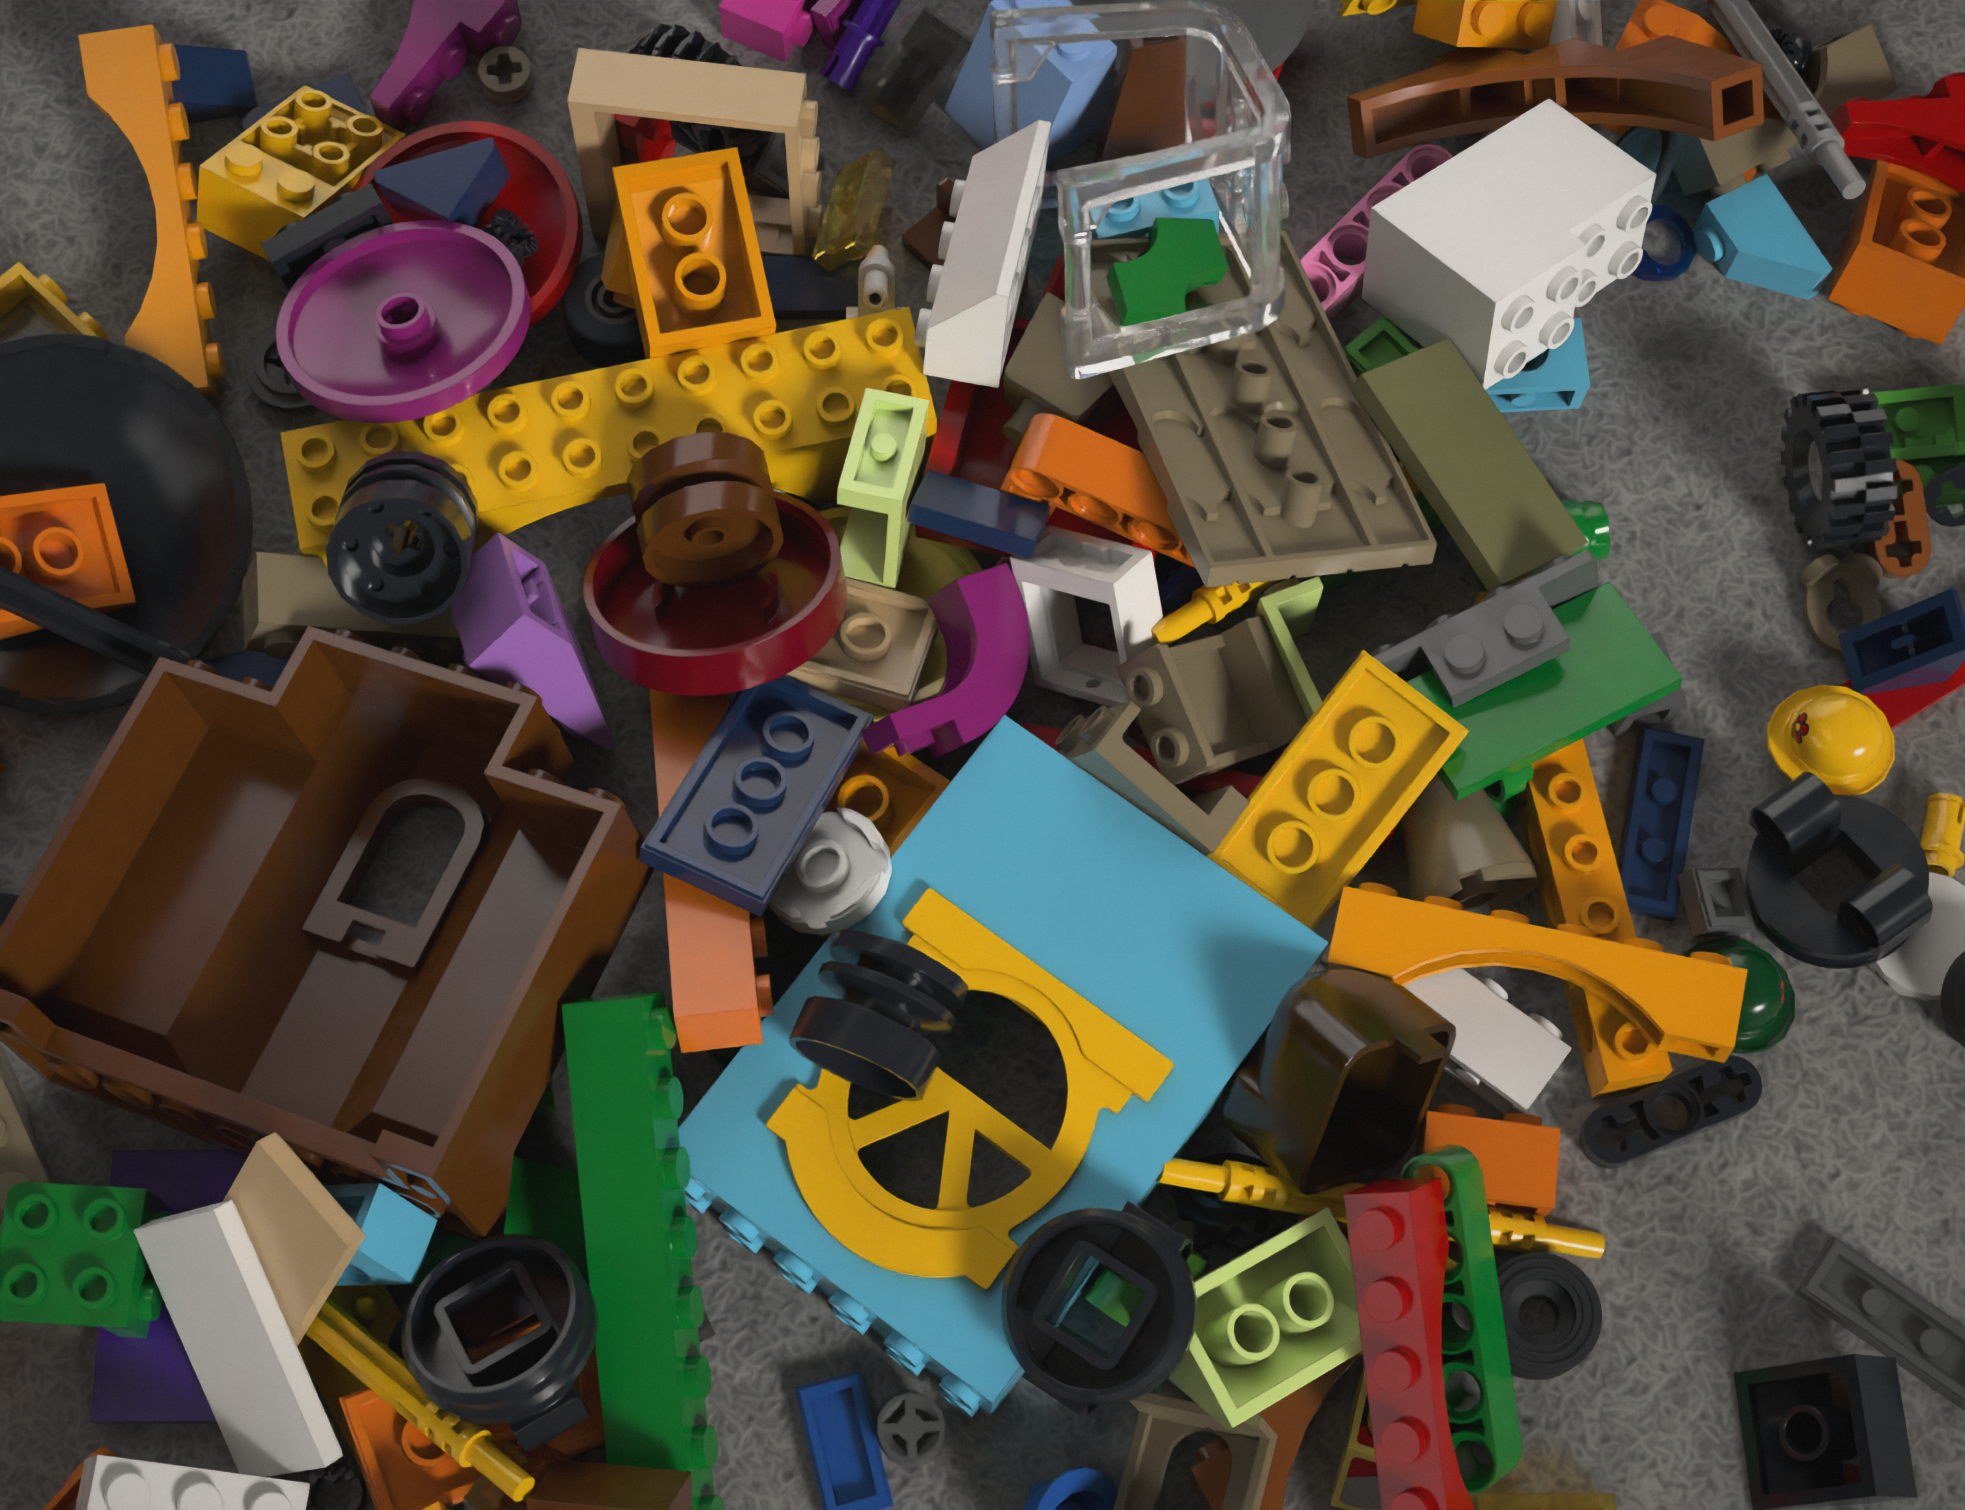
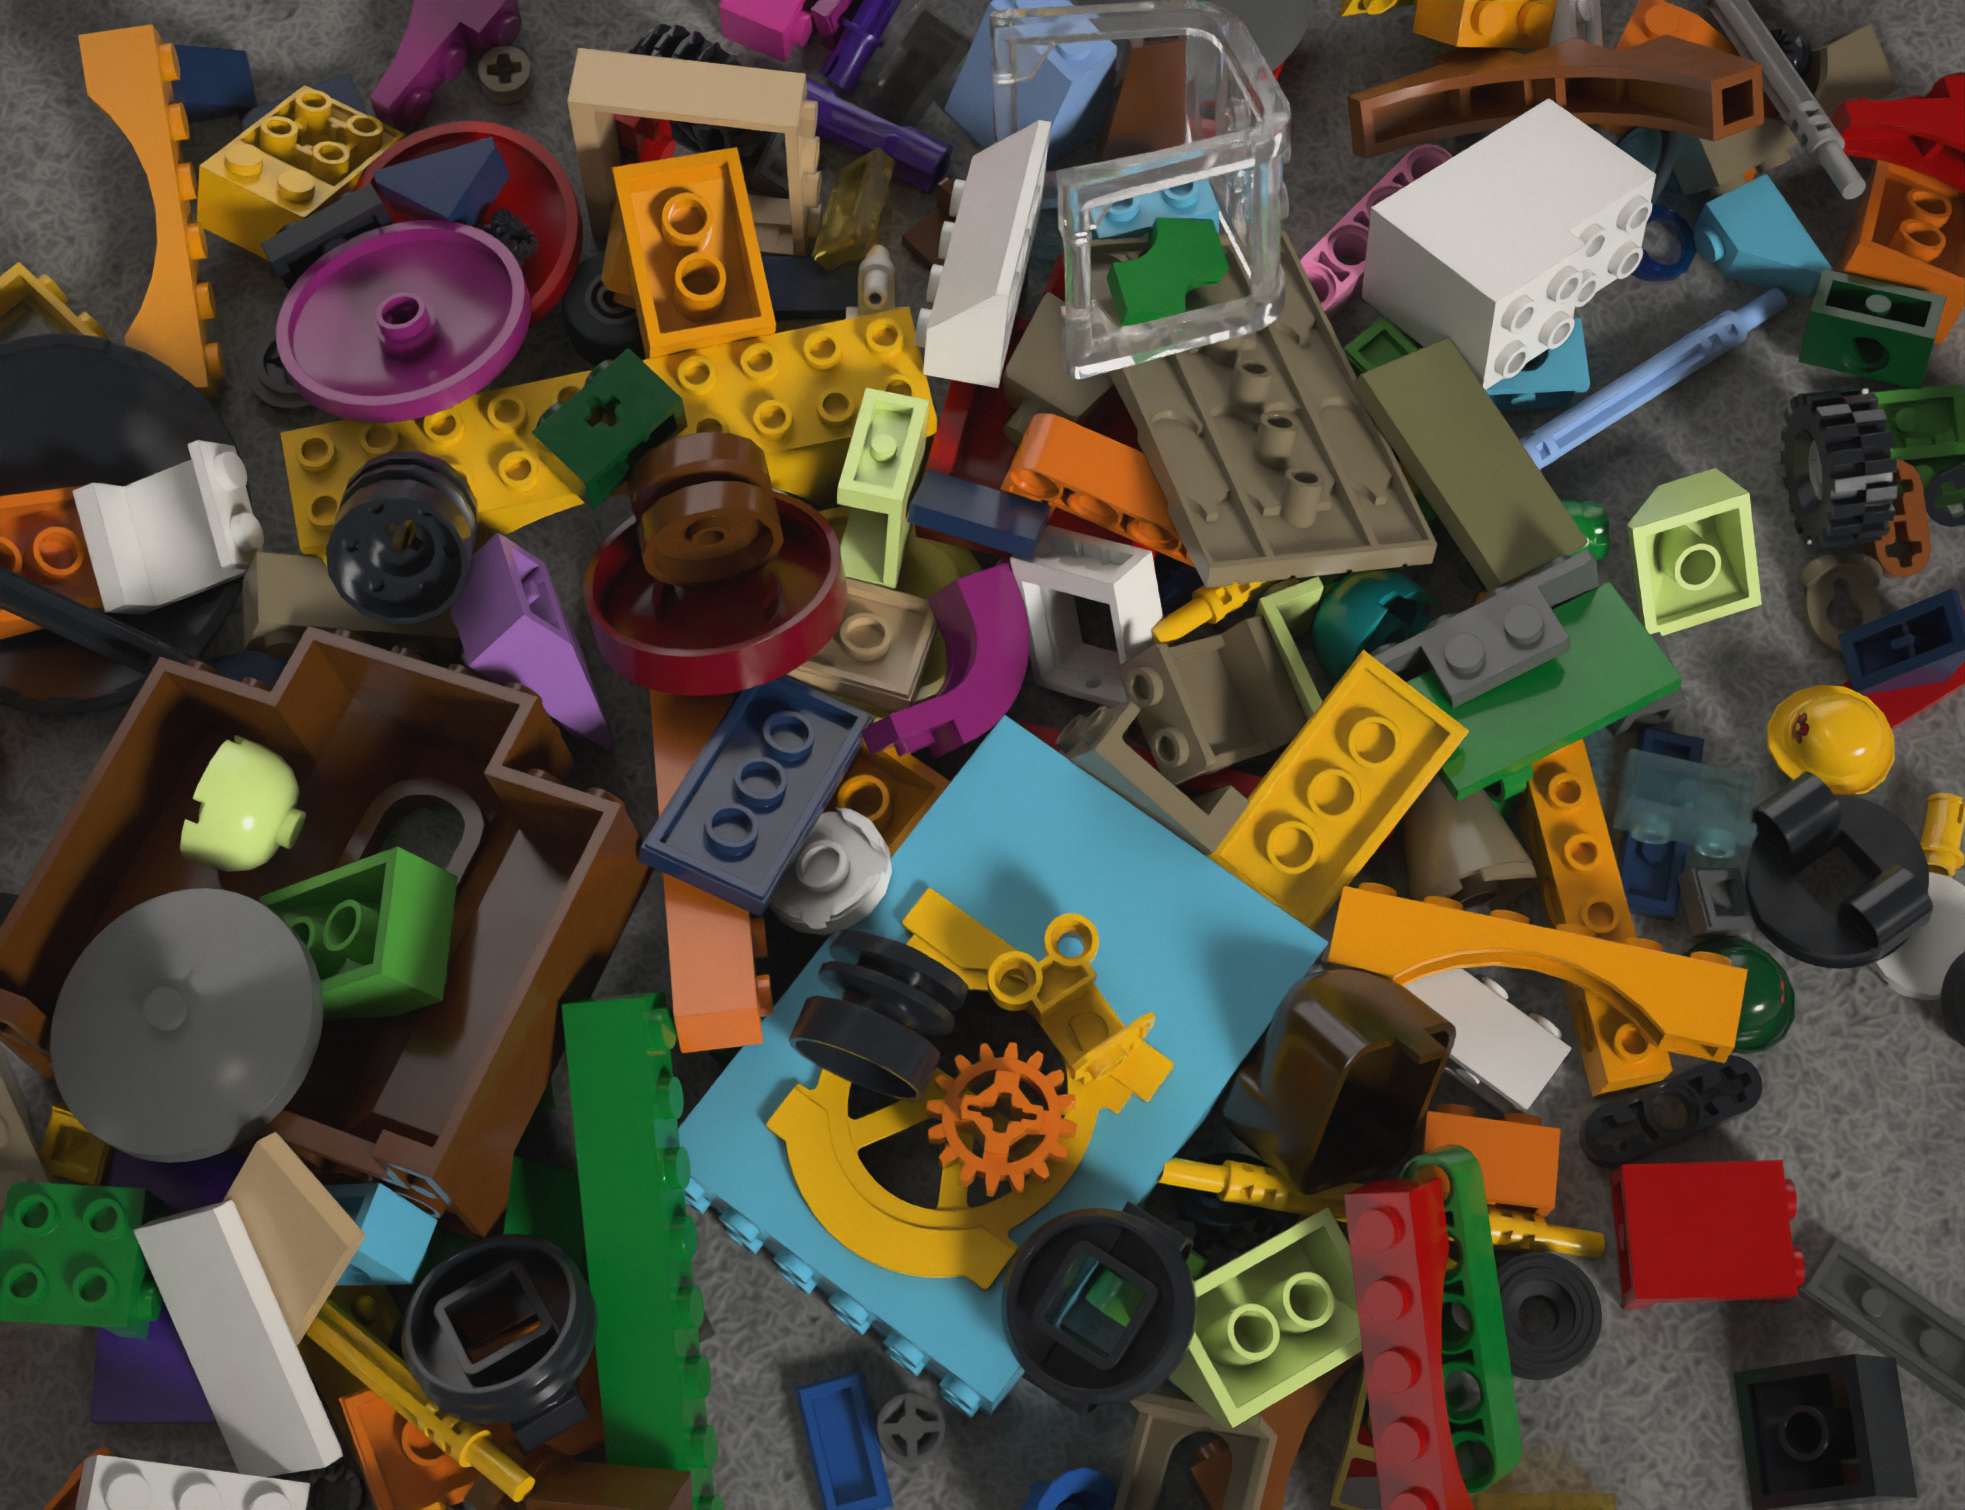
(74, 1150): none -> yellow tile
(170, 531): none -> white panel
(186, 1025): none -> dark grey dish
(244, 808): none -> yellowish green cylinder
(374, 932): none -> bright green slope
(608, 427): none -> dark green brick
(917, 155): none -> dark purple axle
(1028, 1125): none -> orange gear
(1064, 989): none -> yellow piece
(1365, 614): none -> teal cylinder
(1649, 379): none -> light blue axle
(1686, 803): none -> clear light blue bracket
(1694, 553): none -> yellowish green slope
(1705, 1232): none -> red panel
(1871, 329): none -> dark green brick

